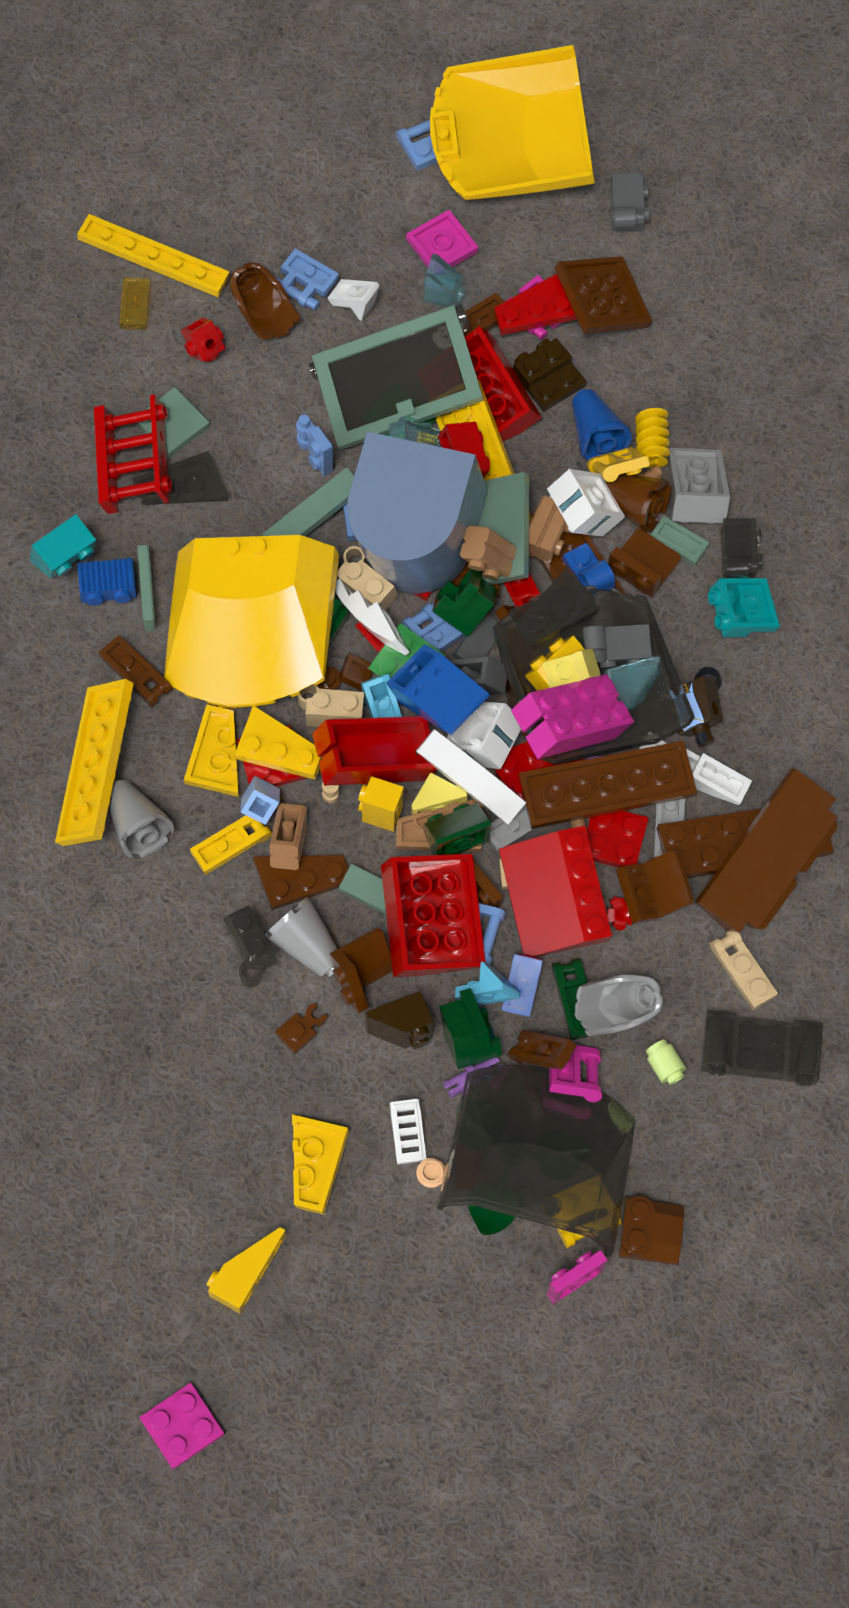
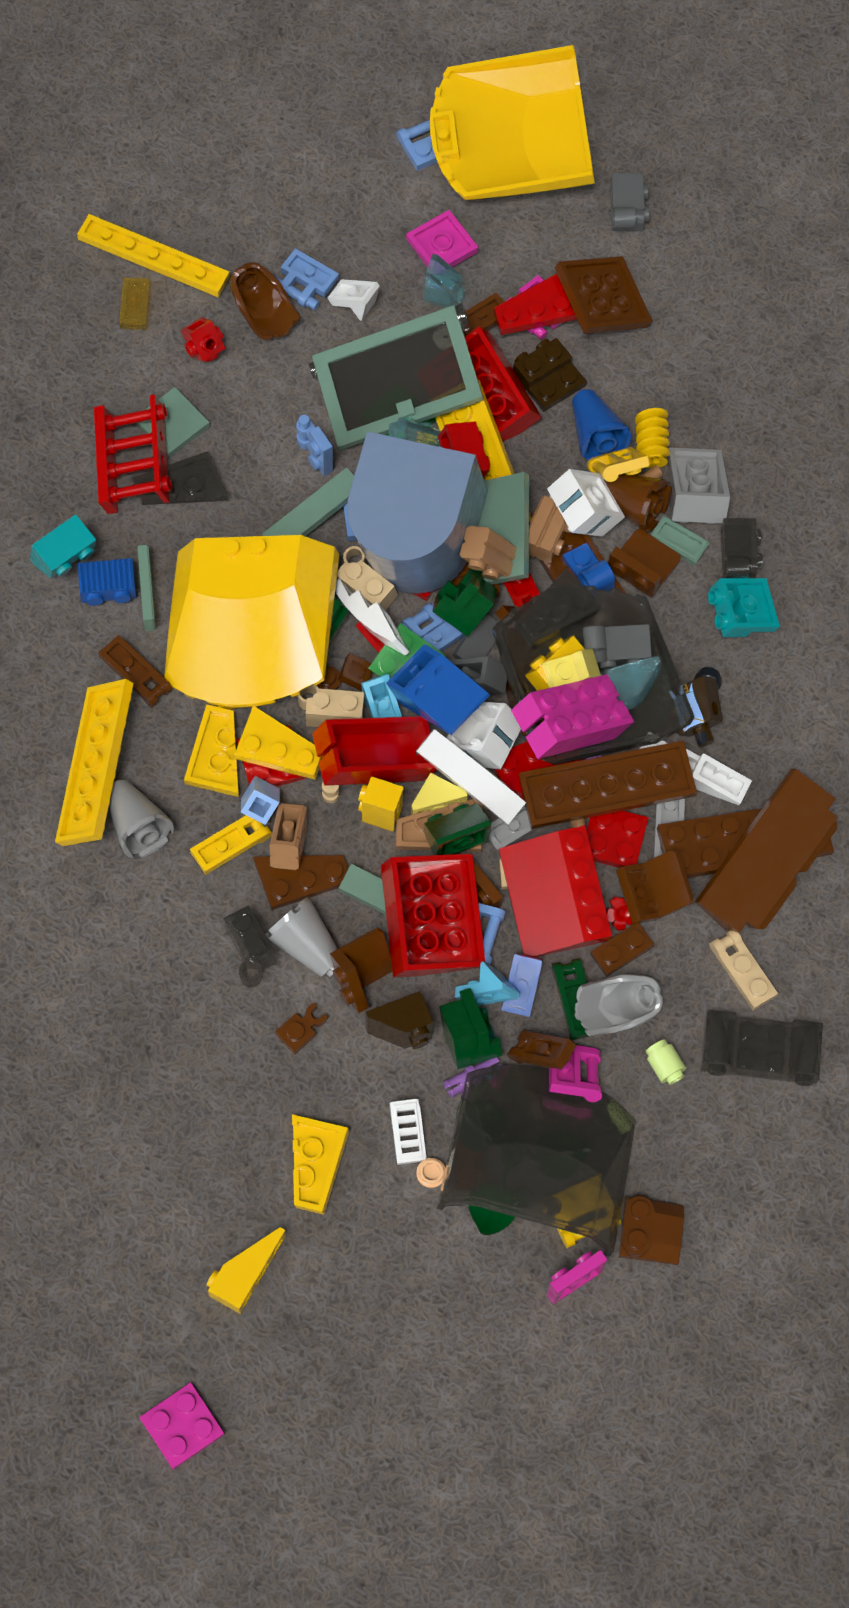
(622, 949): none -> reddish brown plate

